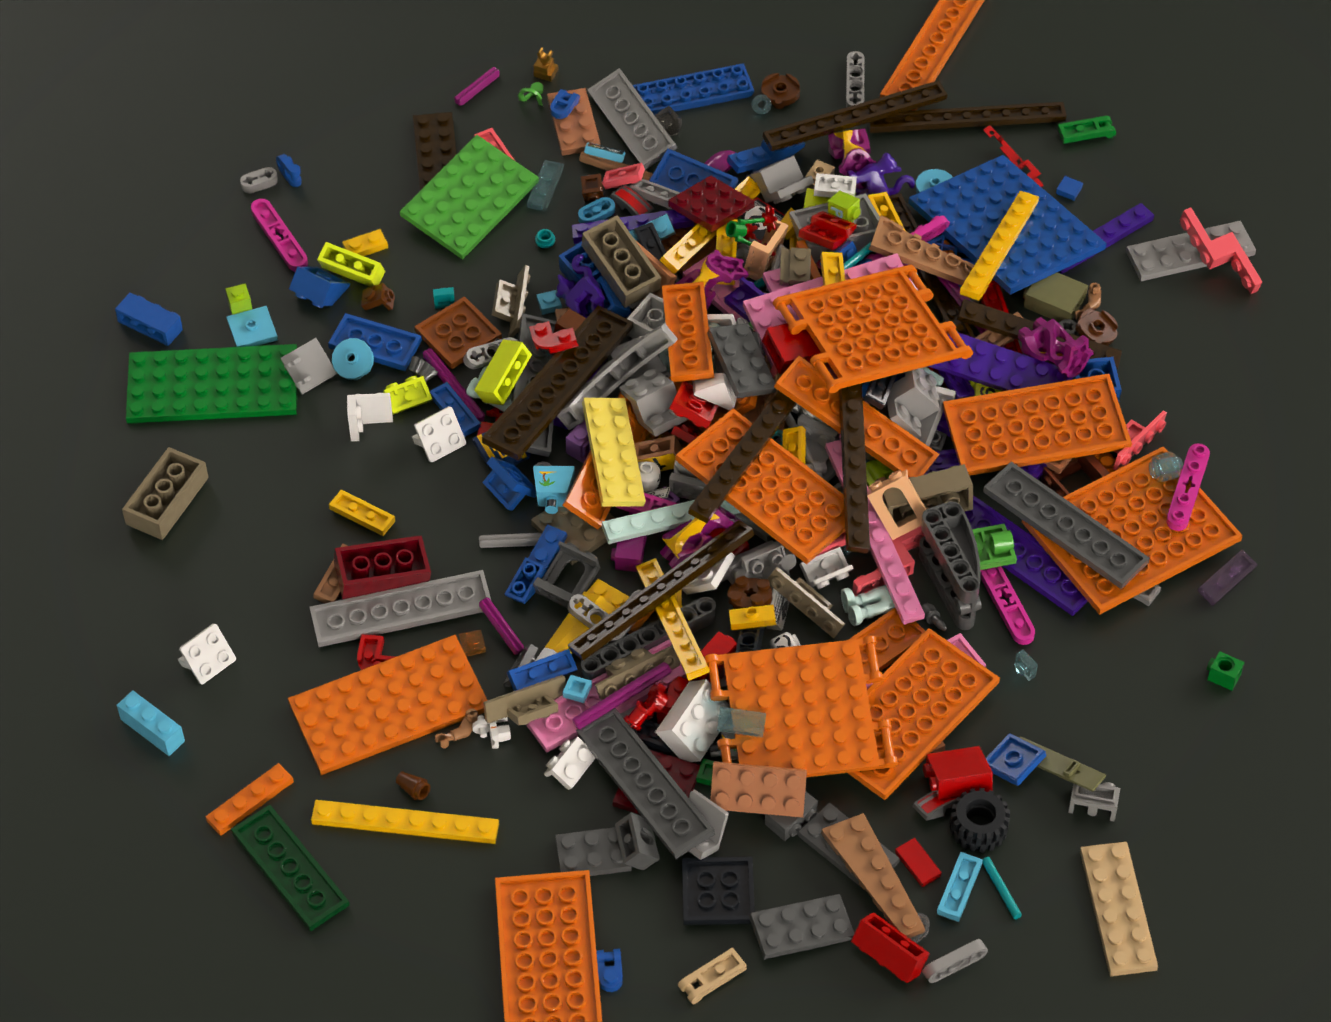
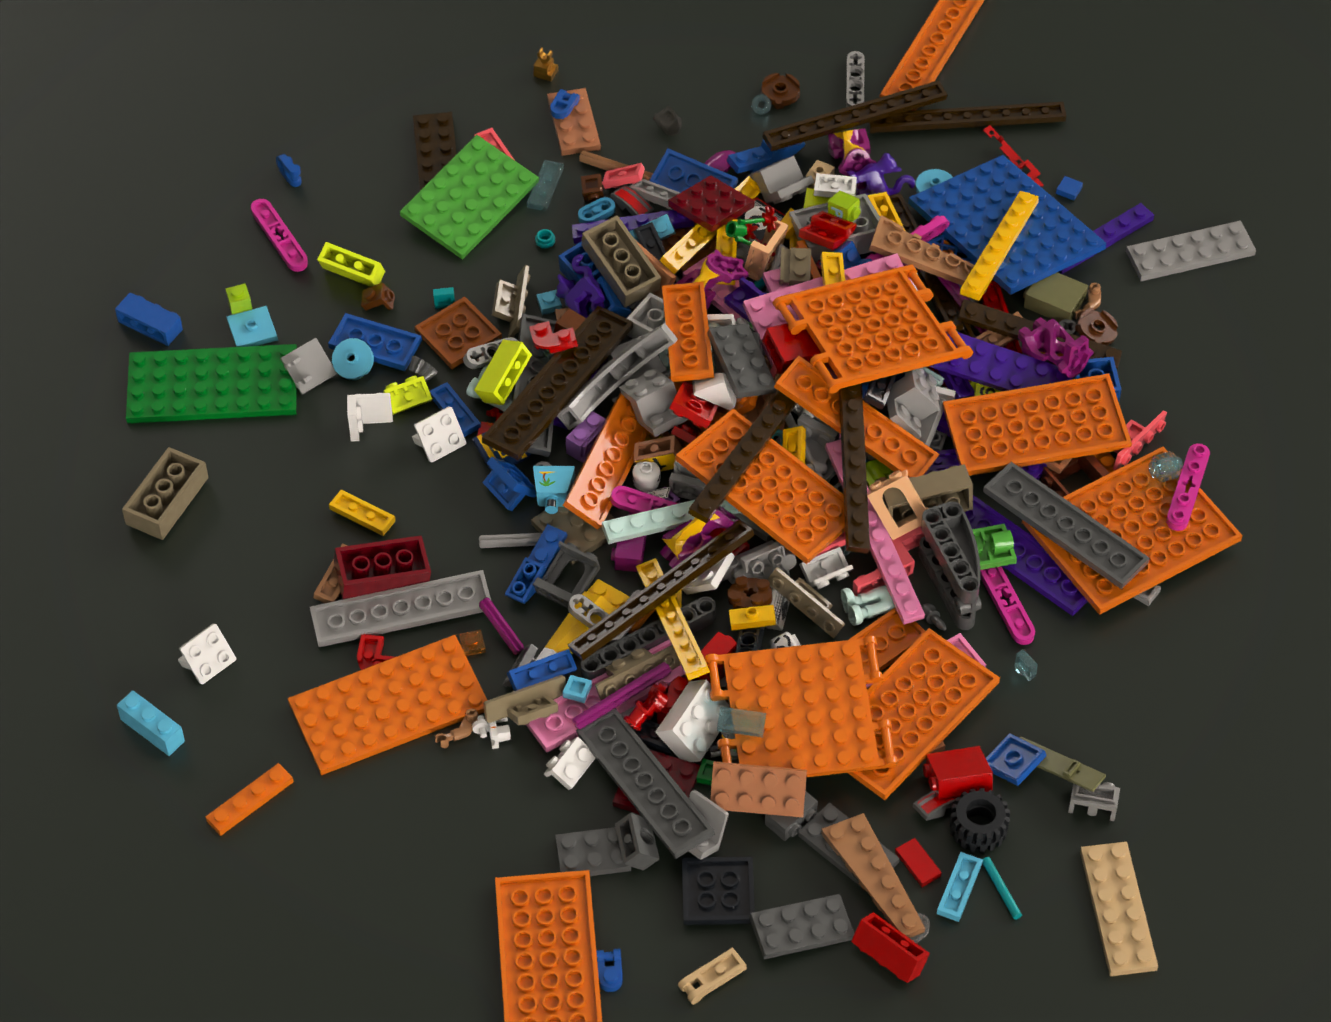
(258, 180): light grey beam -> none
(290, 867): dark green plate -> none
(317, 286): blue slope -> none
(366, 243): yellow plate -> none
(405, 821): yellow plate -> none
(415, 786): reddish brown cone -> none
(446, 376): magenta axle -> none
(475, 87): magenta axle -> none
(536, 89): bright green piece -> none
(604, 152): medium azure tile -> none
(613, 452): light yellow plate -> none
(631, 118): light grey plate -> none
(697, 89): blue plate -> none
(857, 257): teal bar -> none
(955, 961): light grey beam -> none
(1086, 129): green plate -> none
(1220, 251): coral bracket -> none
(1225, 678): green brick -> none
(1227, 577): clear purple plate -> none

